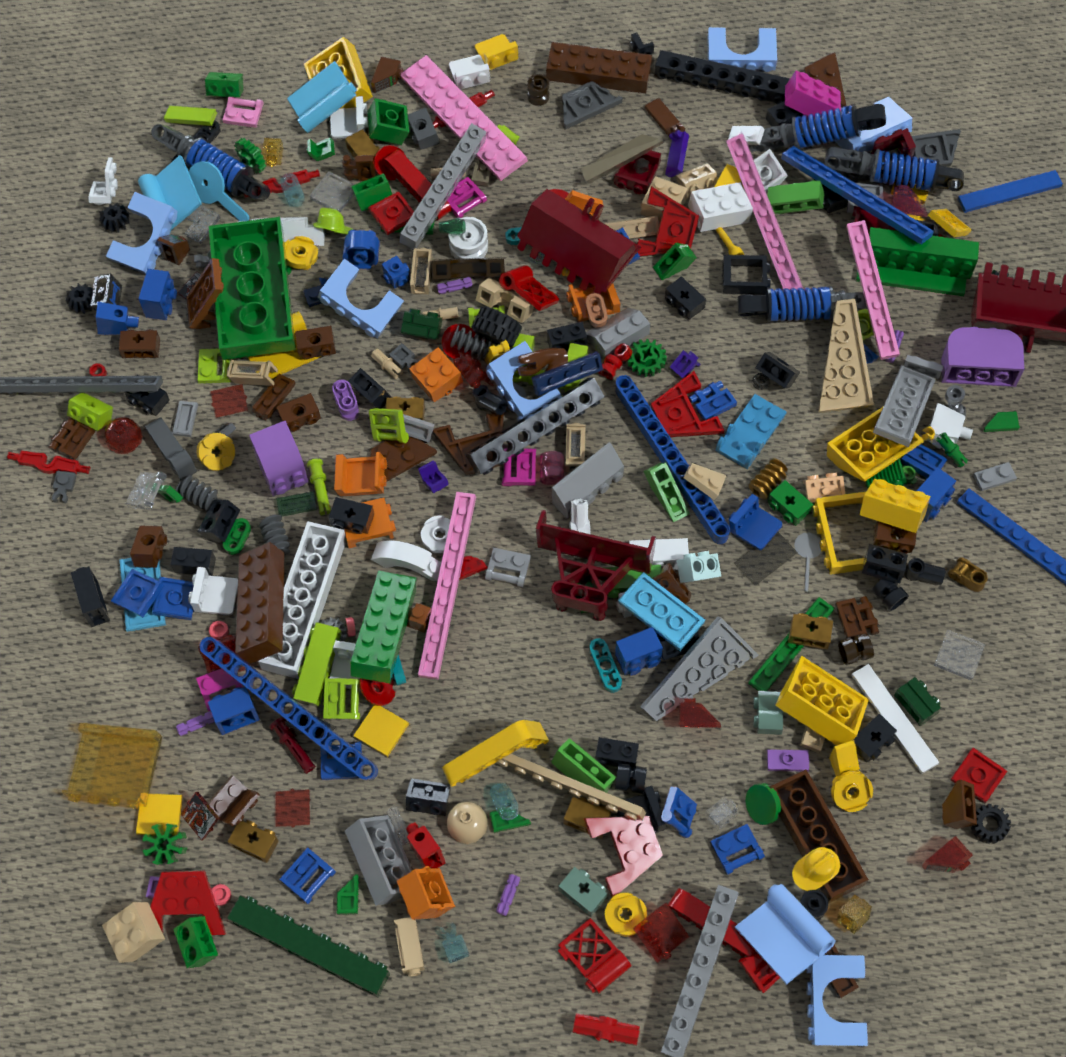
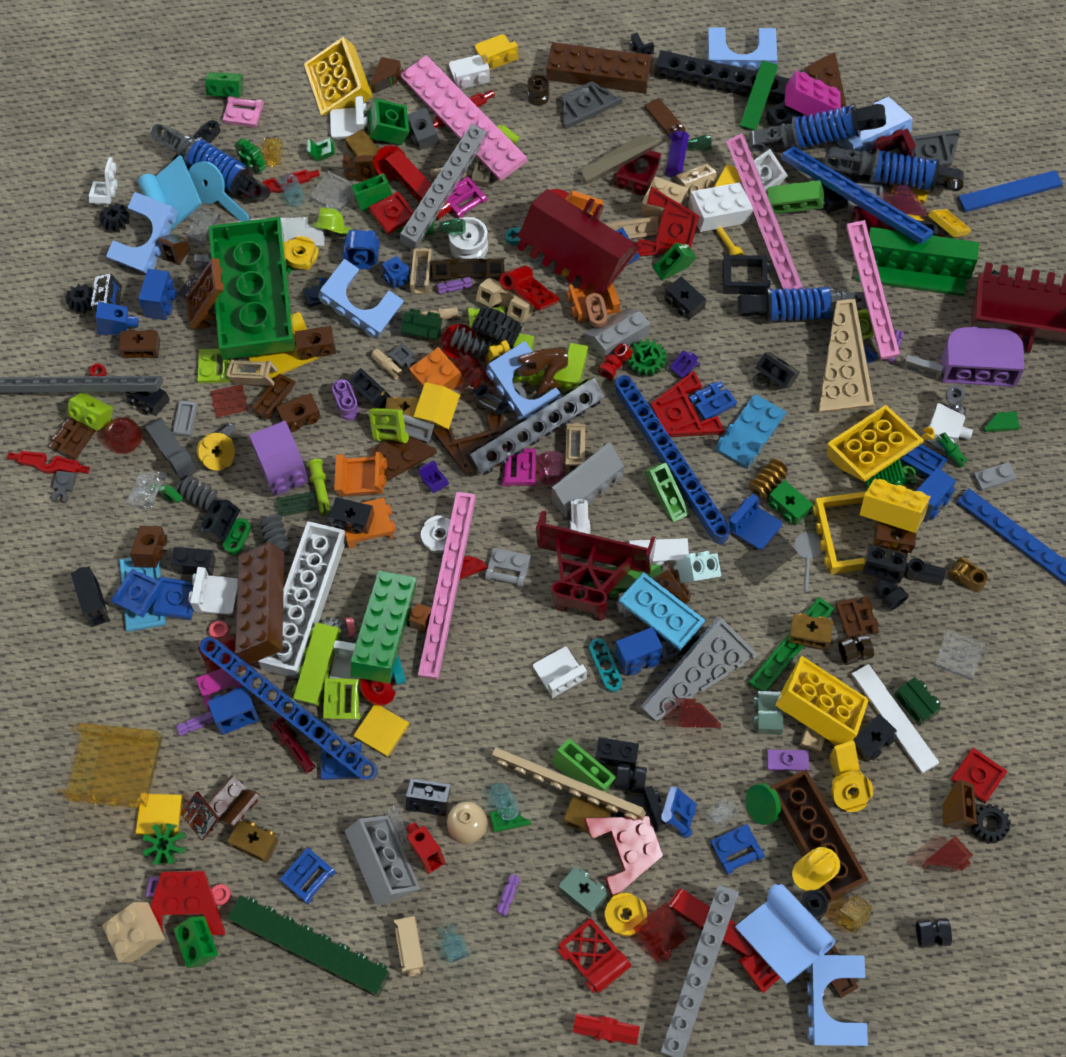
(190, 115): lime tile -> none
(292, 808): clear red piece -> none
(321, 96): medium azure door -> none
(348, 897): green tile -> none
(408, 556): white arch -> none
(425, 893): orange brick -> none
(436, 405): none -> yellow slope
(519, 734): yellow beam -> none
(560, 671): none -> white bracket
(564, 335): black brick -> none
(567, 373): dark blue tile -> none
(700, 143): none -> clear green cone
(705, 480): tan wing -> none
(752, 134): white plate -> none
(759, 95): none -> green tile
(823, 487): light nougat bracket -> none
(904, 406): light grey tile -> none
(934, 932): none -> black wheel

